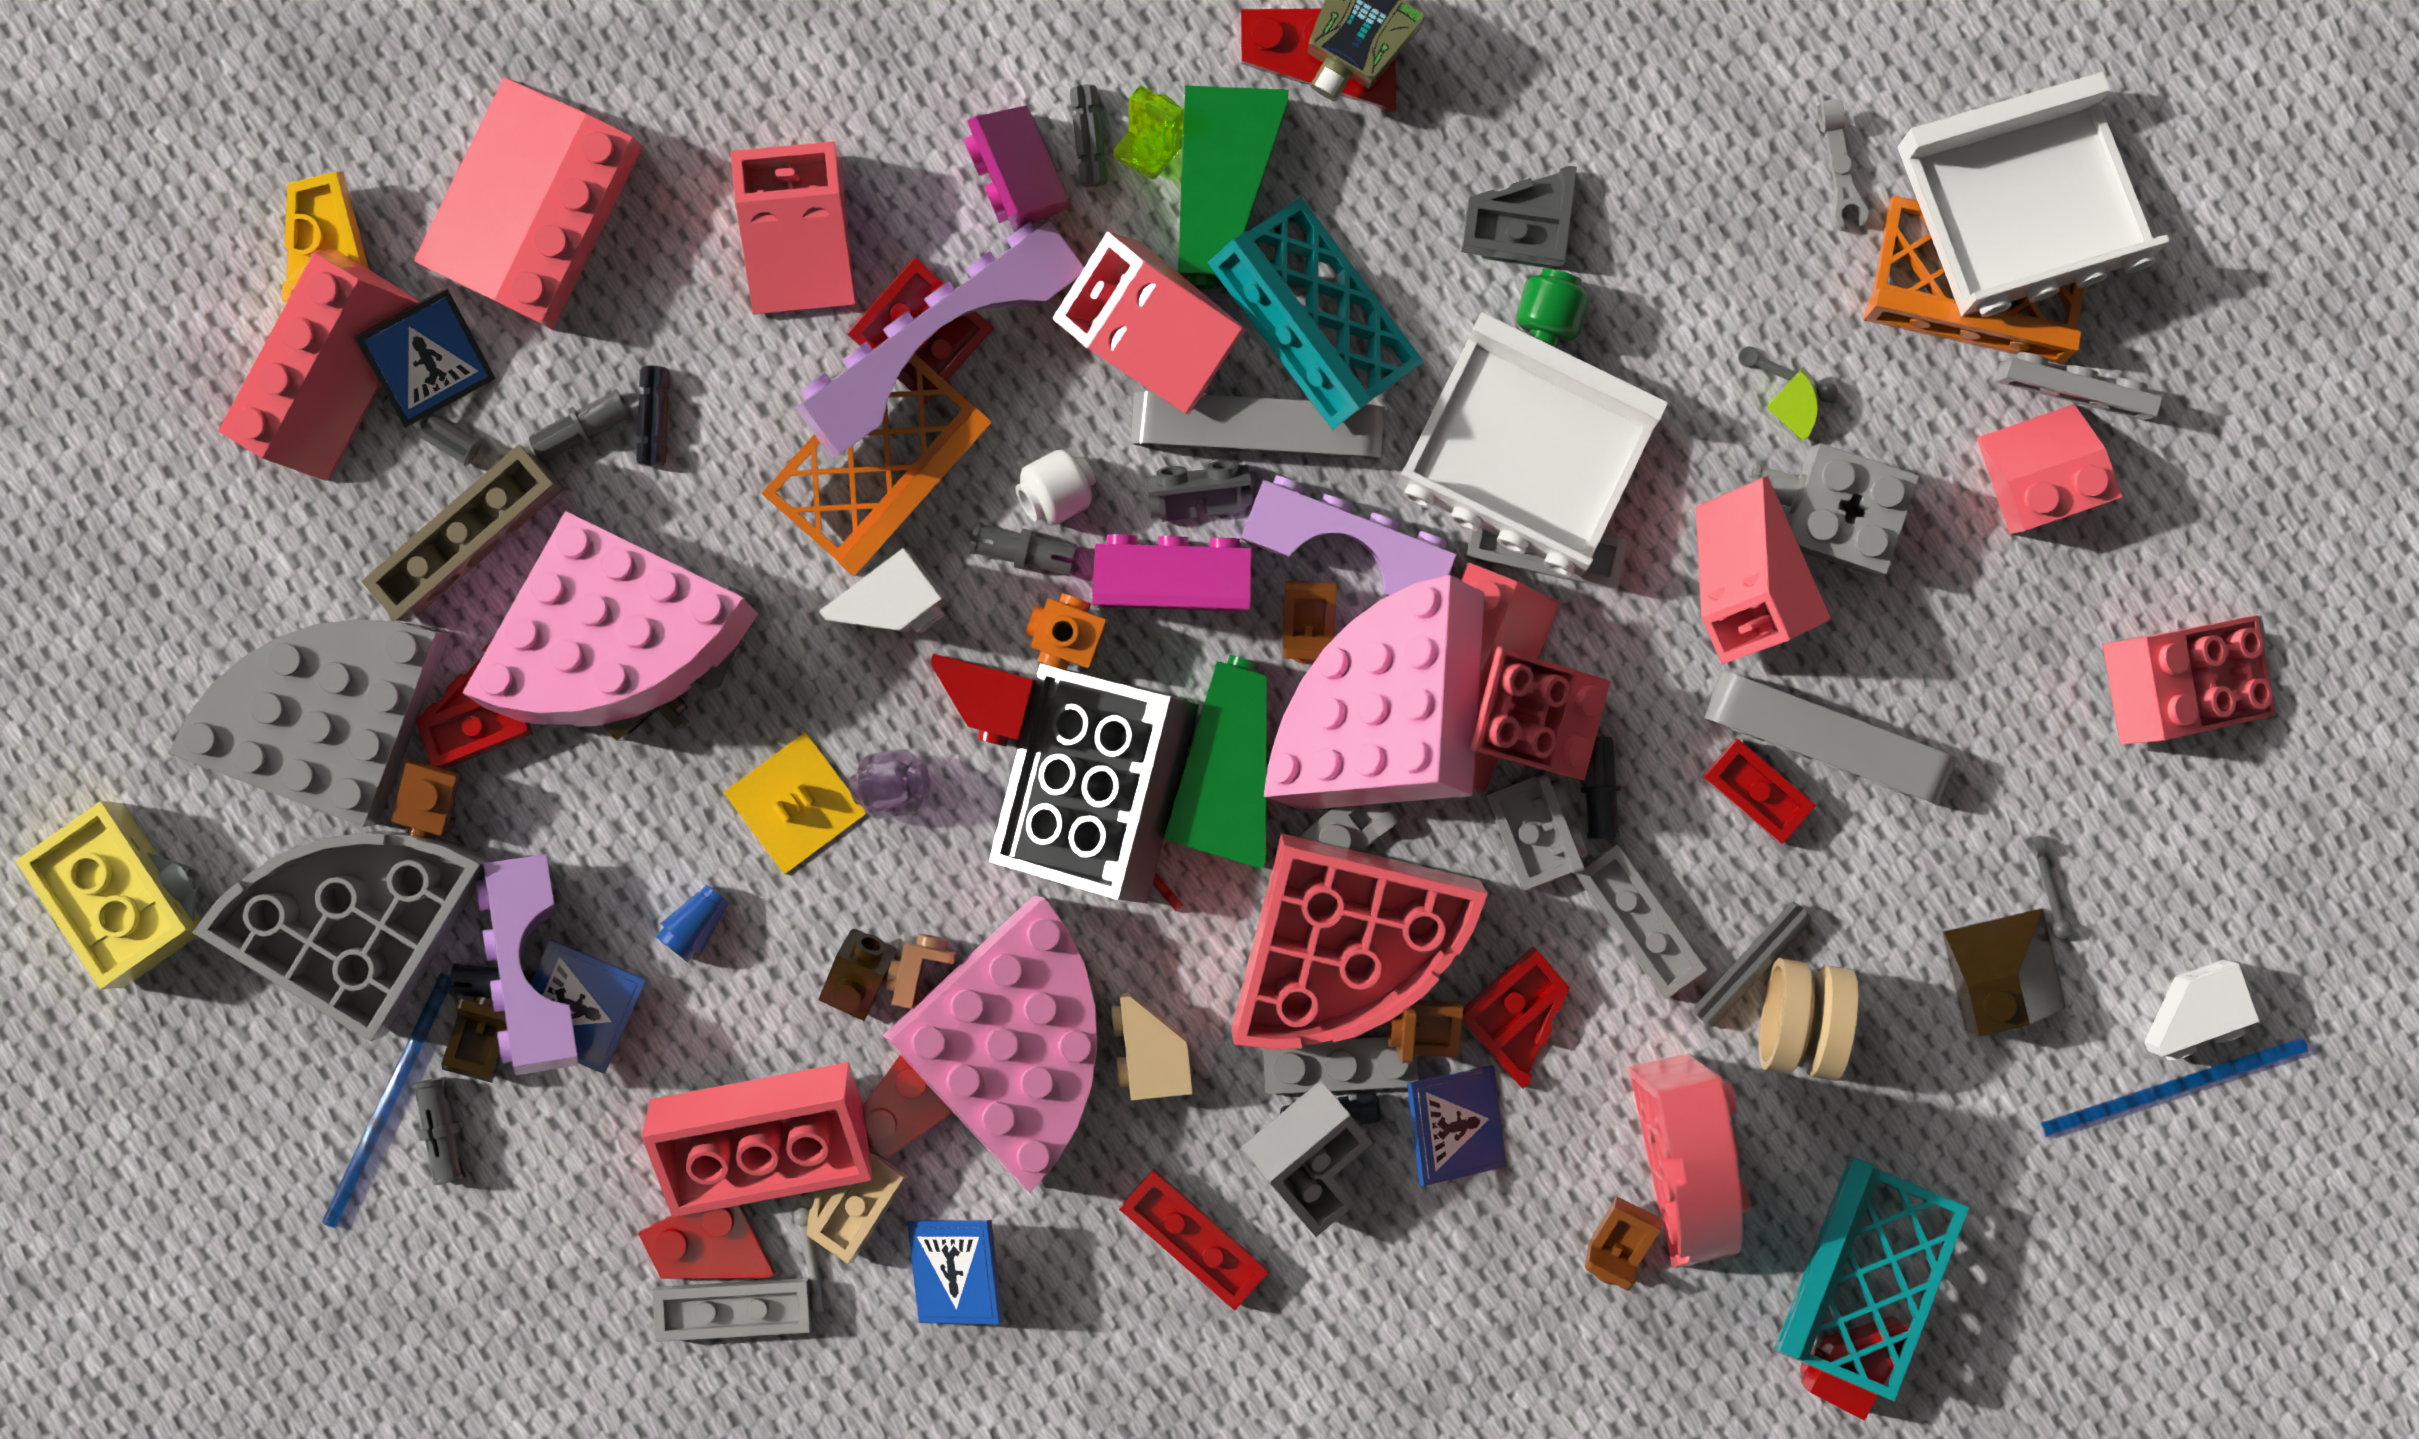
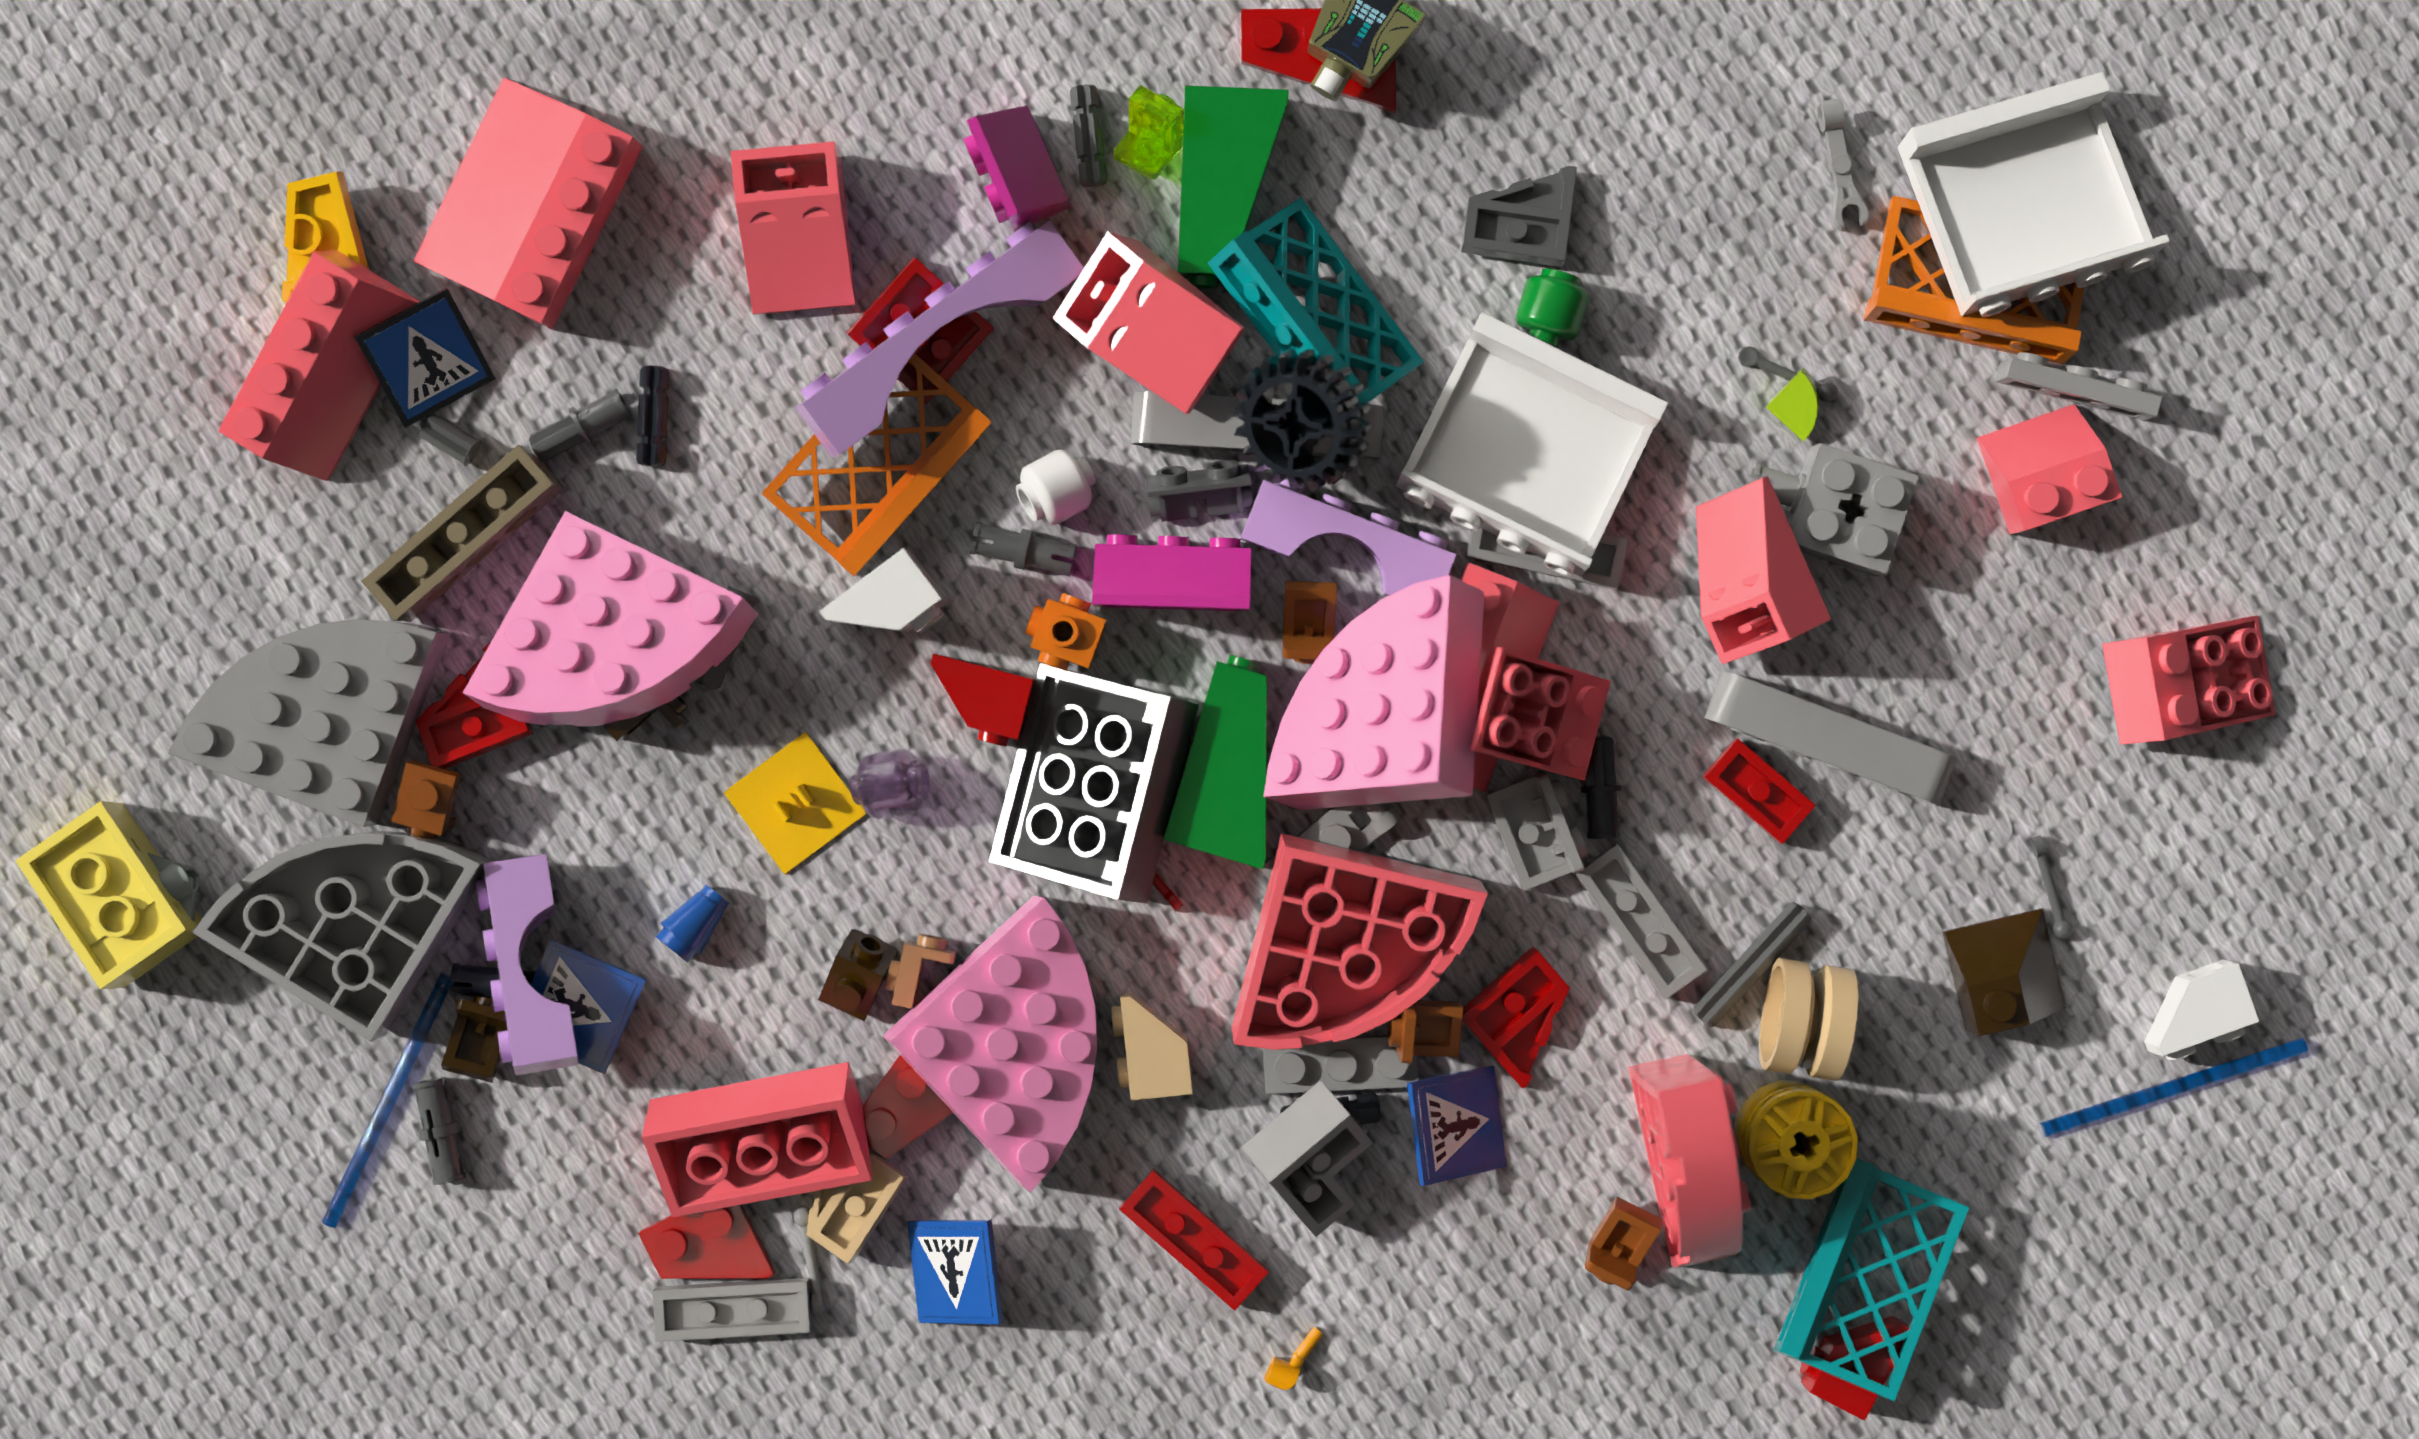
(1285, 1374): none -> light orange hand
(1317, 407): none -> black gear
(1766, 1139): none -> yellow wheel

